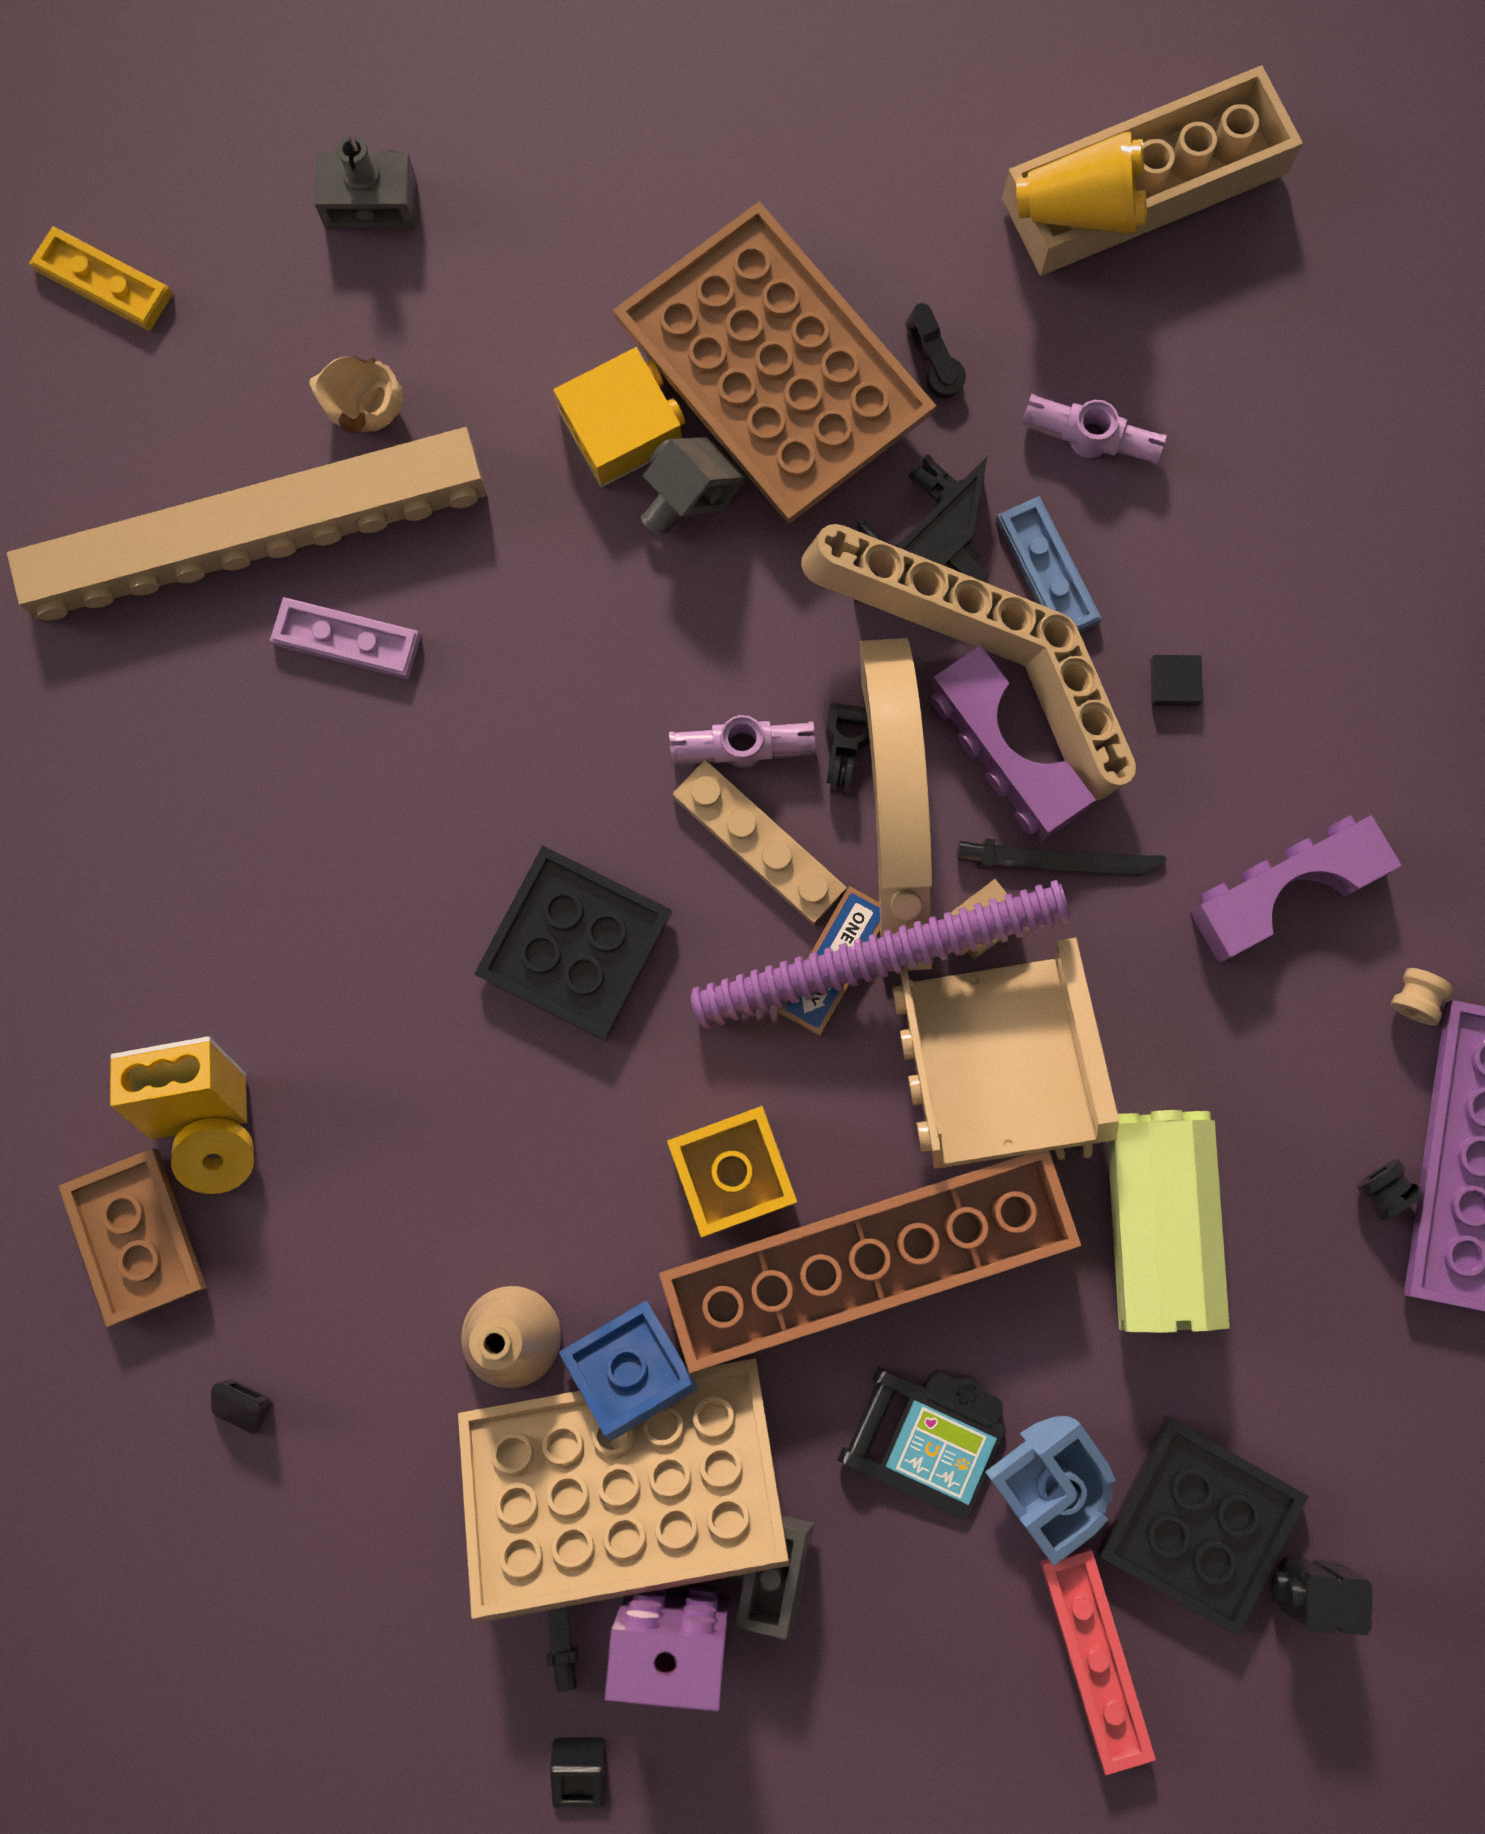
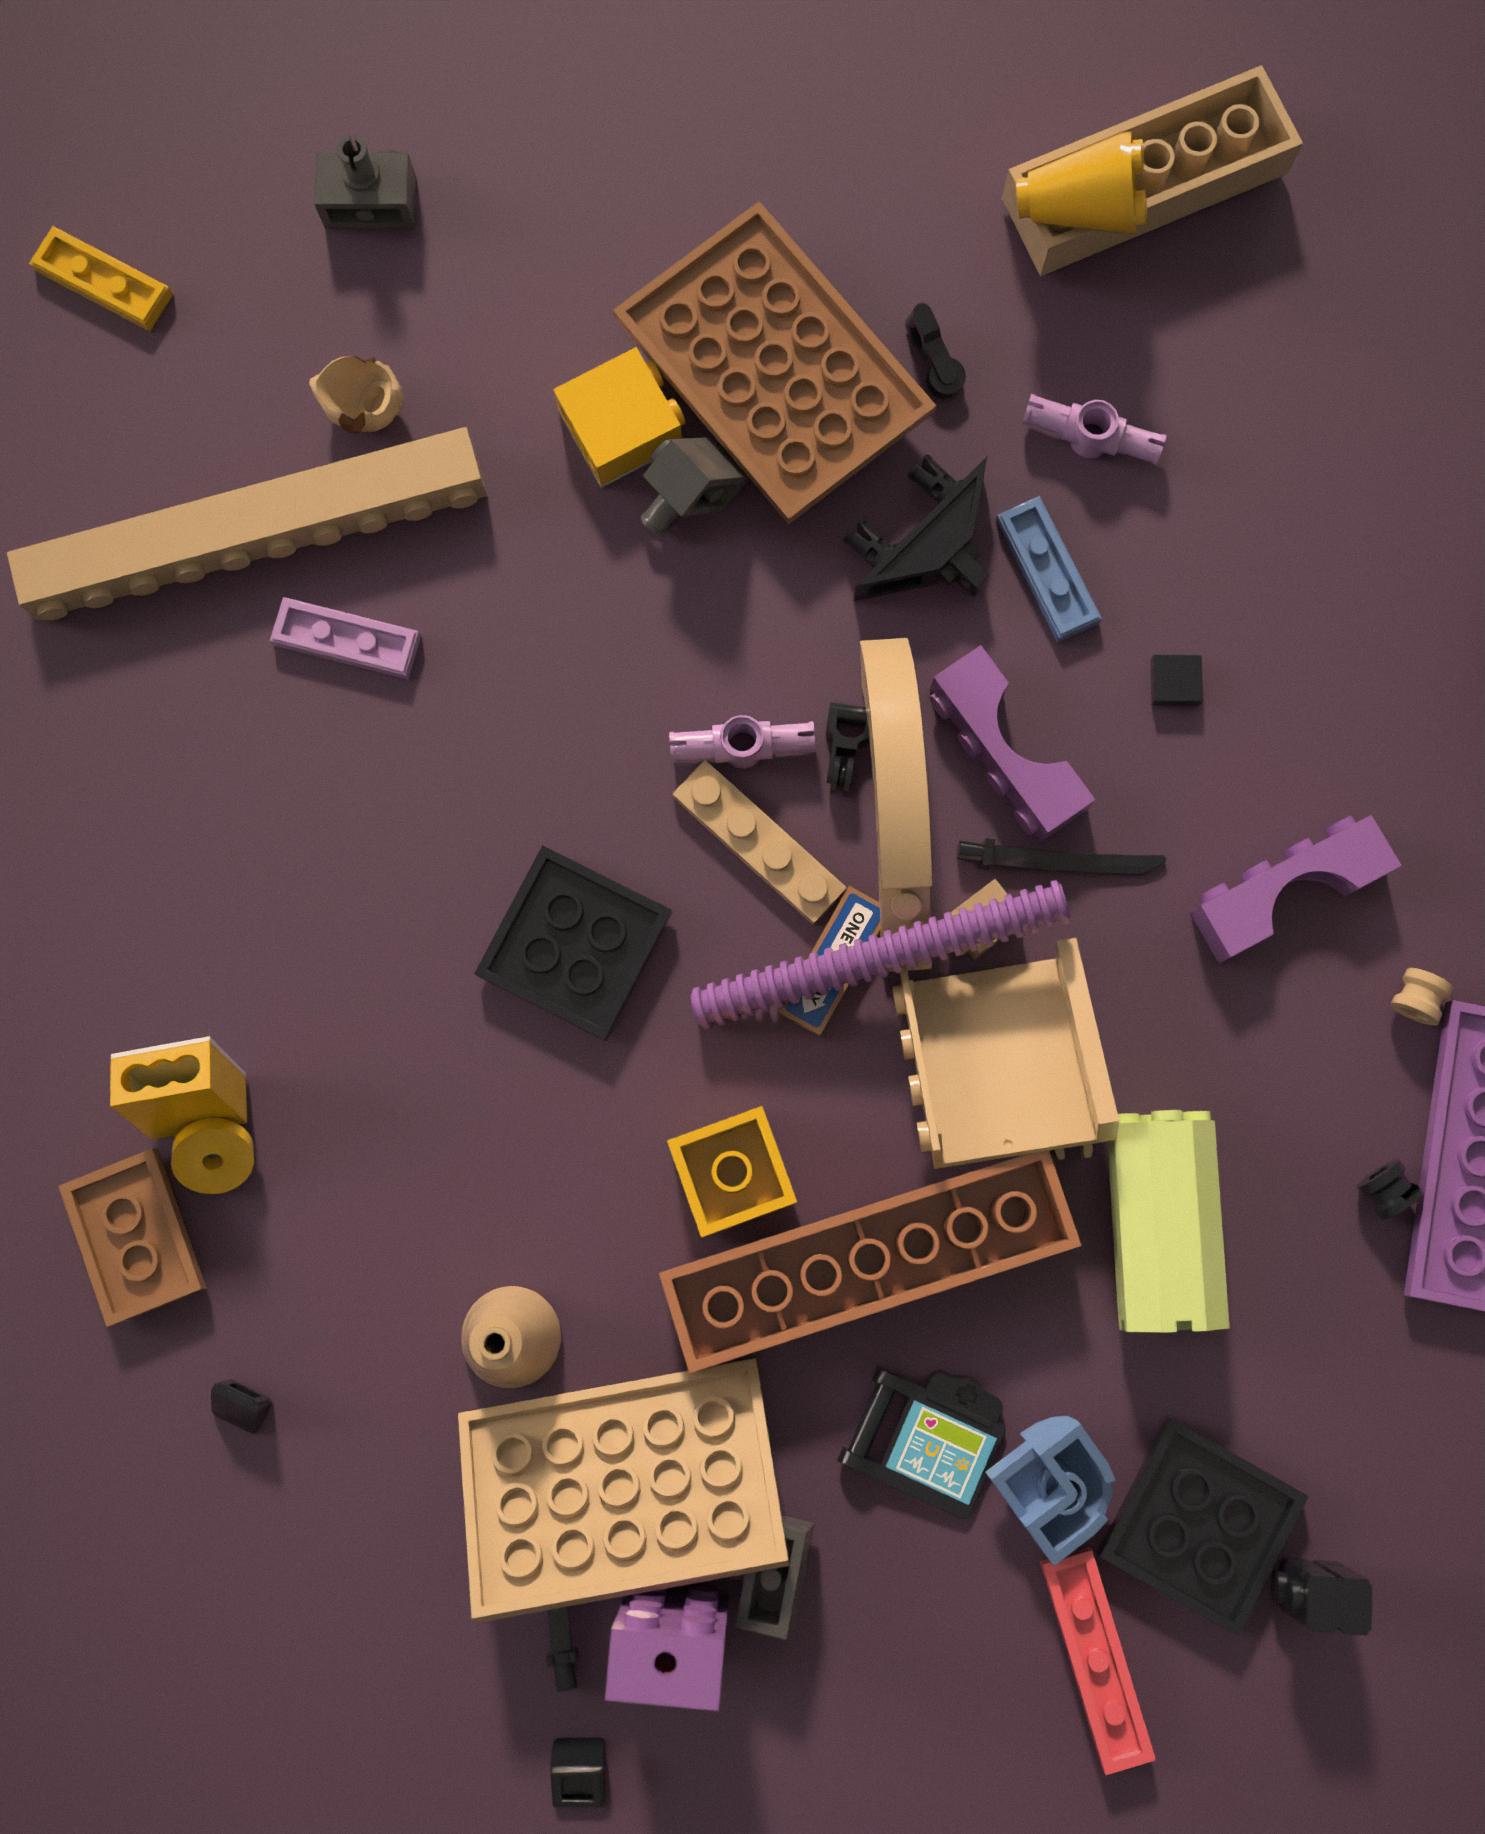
(628, 1371): blue plate -> none
(1034, 638): tan beam -> none

